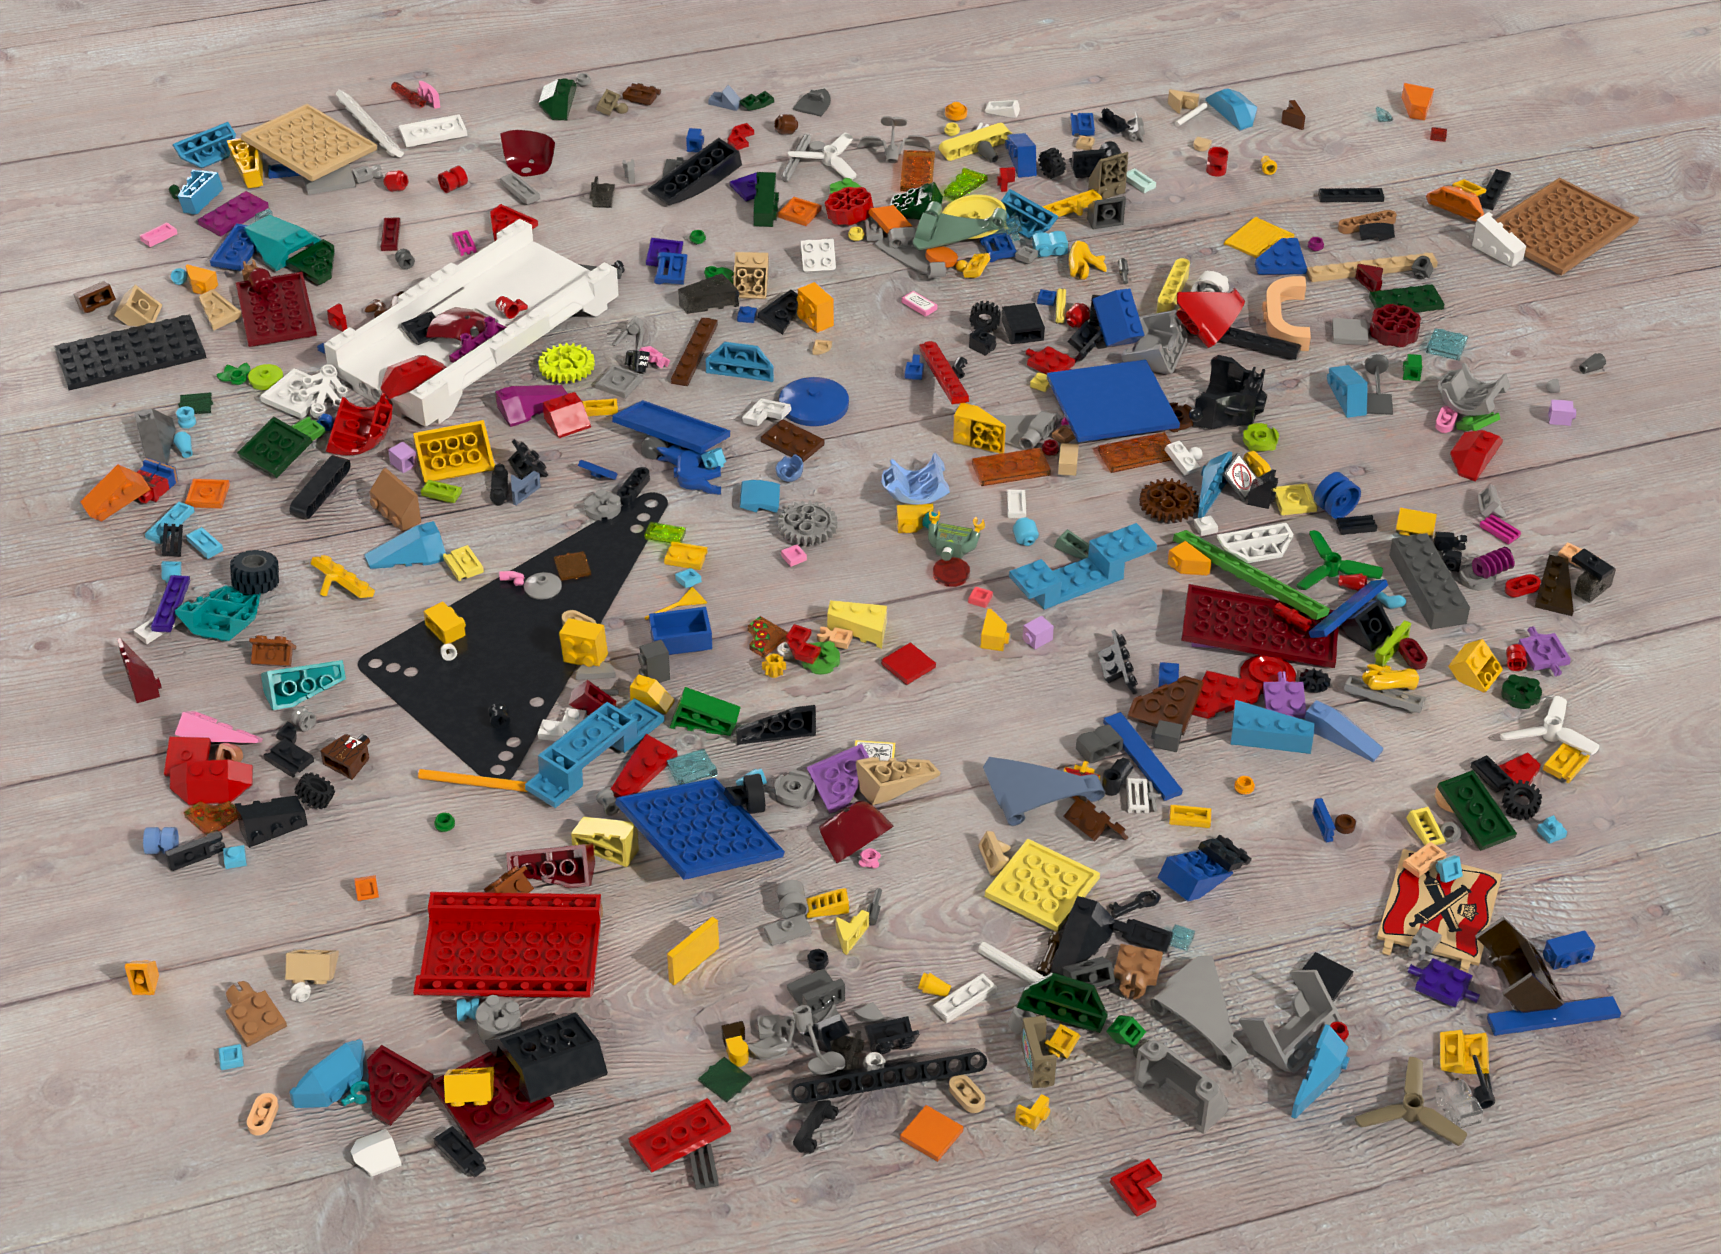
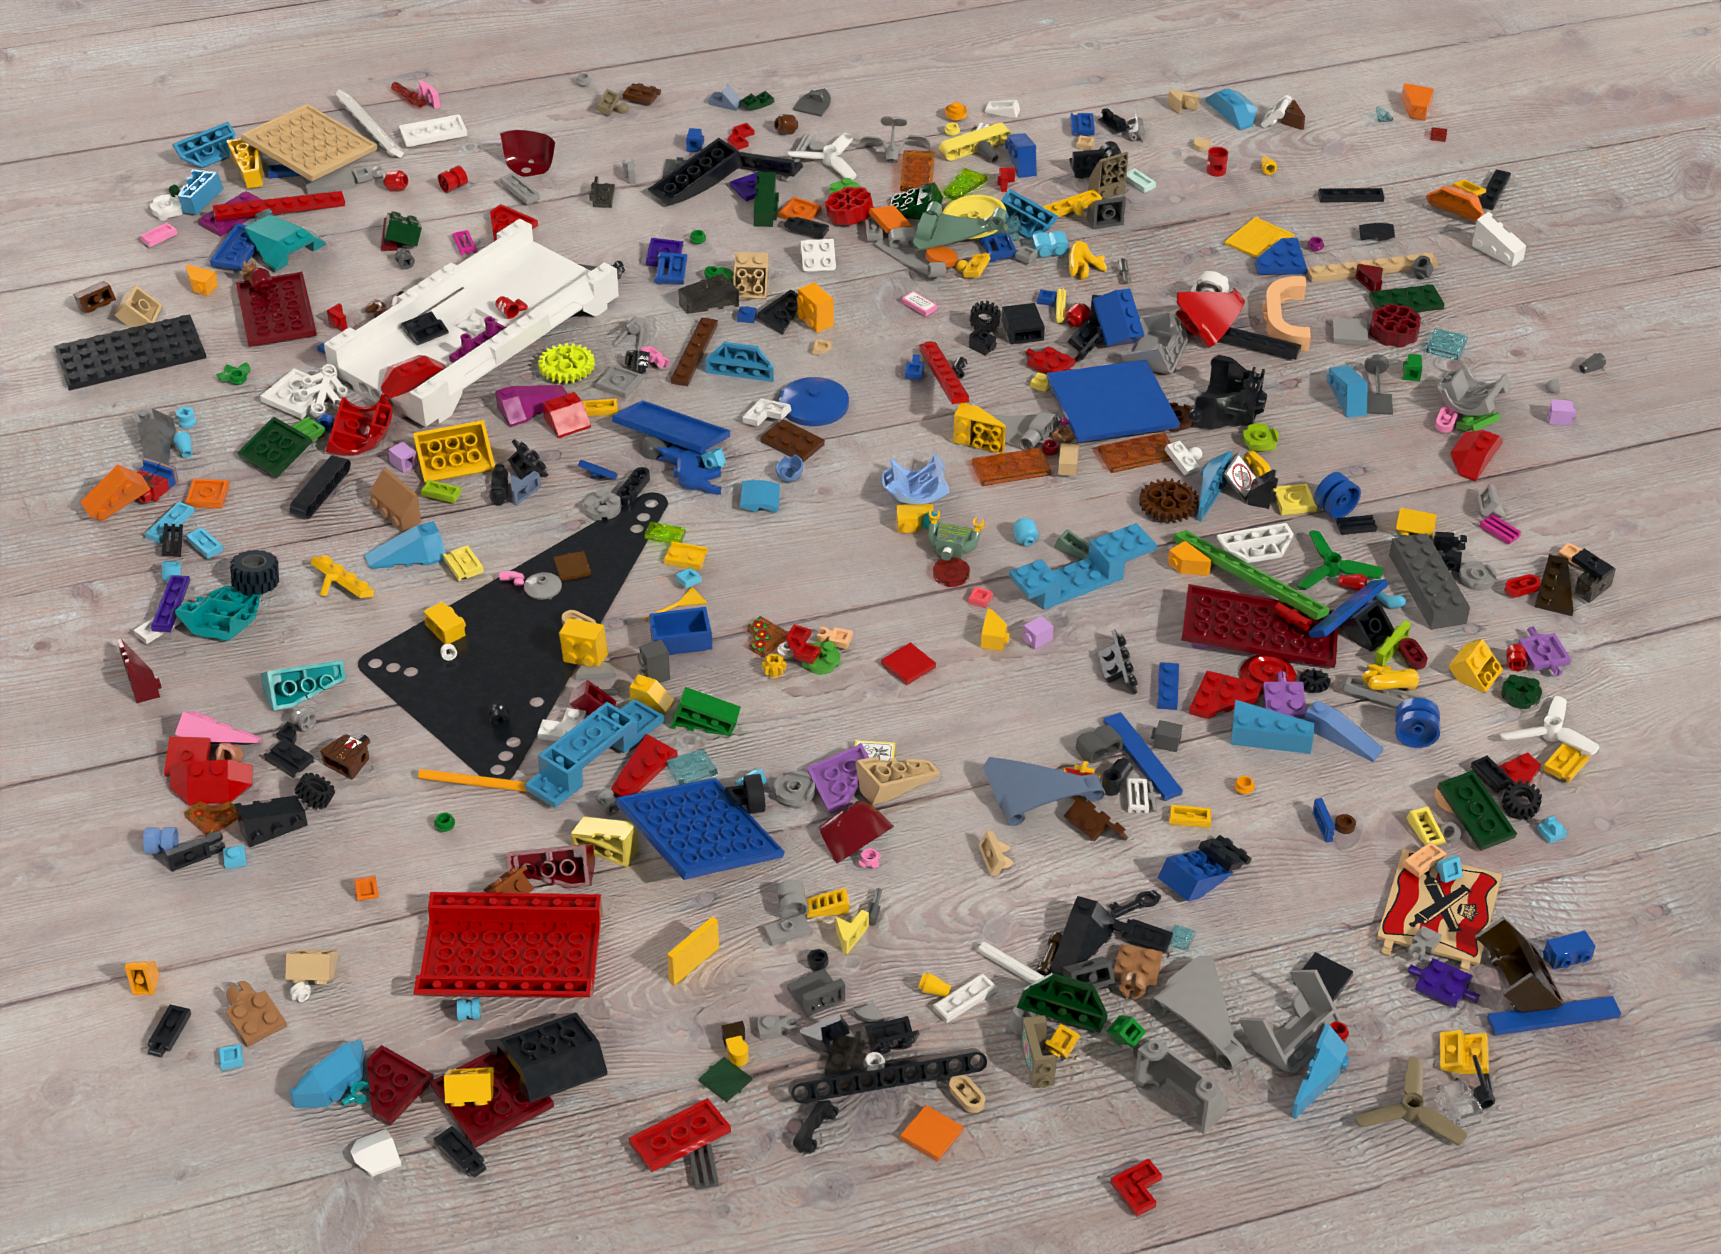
(166, 207): none -> white plate
(168, 1030): none -> black hinge
(179, 276): medium azure plate -> none
(199, 402): clear green piece -> none
(218, 309): tan wing -> none
(262, 1116): light nougat plate -> none
(265, 376): lime plate -> none
(271, 651): dark orange bracket -> none
(279, 205): none -> red plate
(314, 262): dark green plate -> none
(402, 229): none -> dark green slope
(454, 324): dark red piece -> none
(497, 1017): light grey brick -> none
(558, 98): dark green wedge -> none
(770, 164): none -> black fence
(775, 1046): light grey plant -> none
(787, 724): black wedge -> none
(794, 555): bright pink plate -> none
(807, 227): none -> black hinge
(807, 523): light grey gear -> none
(856, 234): light yellow plate -> none
(865, 620): light yellow wedge -> none
(1016, 503): white tile -> none
(1032, 1117): yellow bracket -> none
(1041, 884): light yellow plate -> none
(1052, 163): black tyre -> none
(1168, 703): reddish brown plate -> none
(1175, 283): light yellow beam -> none
(1191, 114): white bar -> none
(1205, 525): white plate -> none
(1276, 111): none -> white plate
(1351, 225): medium nougat beam -> none
(1417, 722): none -> blue wheel
(1493, 562): magenta piece -> none
(1565, 225): medium nougat plate -> none

